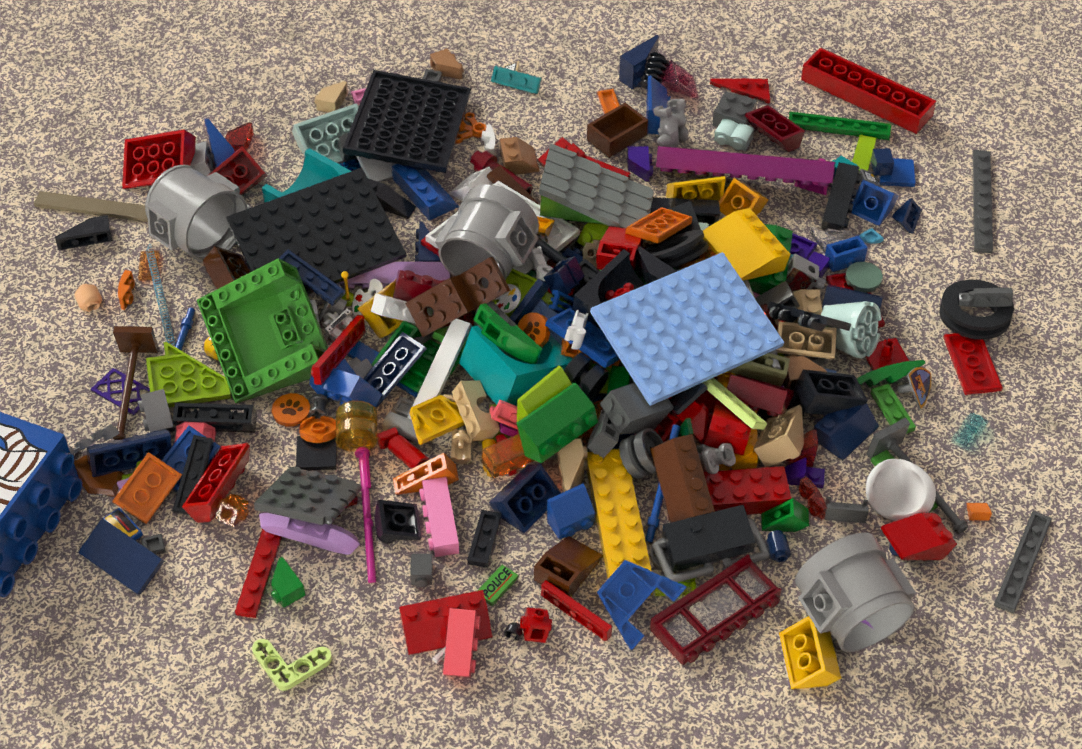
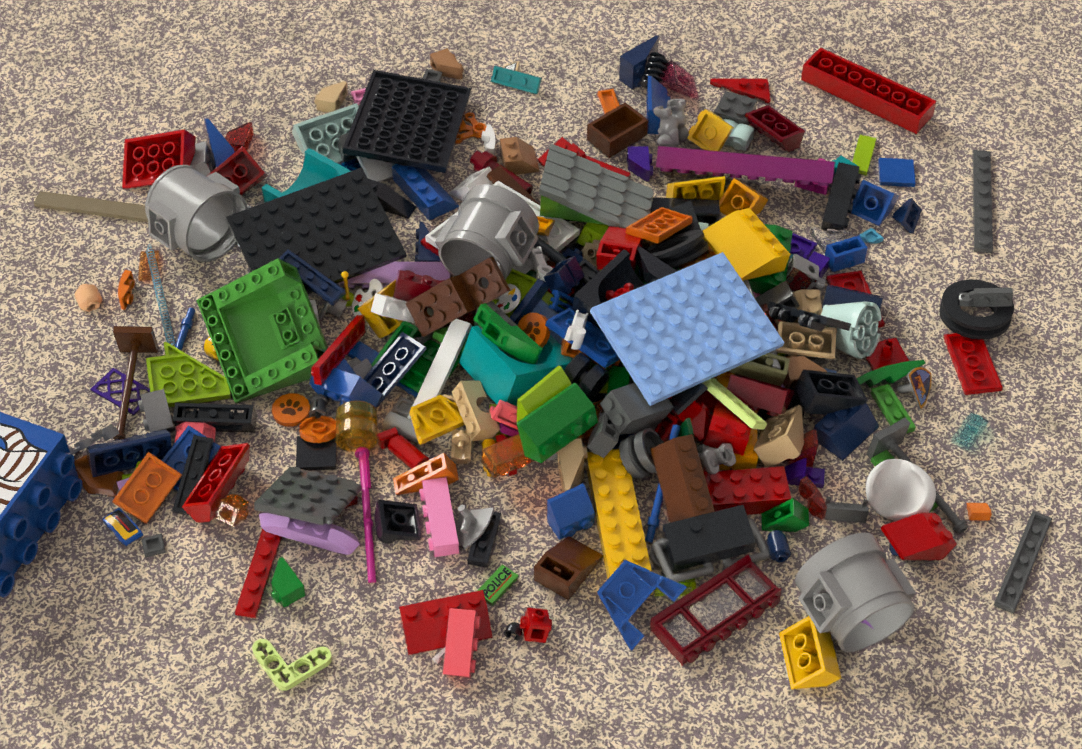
(89, 232): black slope -> none
(121, 556): dark blue tile -> none
(224, 266): reddish brown slope -> none
(334, 322): white hips -> none
(421, 570): dark grey brick -> none
(472, 524): none -> light grey shield
(525, 497): dark blue slope -> none
(576, 610): red tile -> none
(709, 131): none -> yellow plate
(841, 125): green plate -> none
(864, 276): sand green tile -> none
(869, 176): slope -> none
(882, 162): dark blue brick -> none

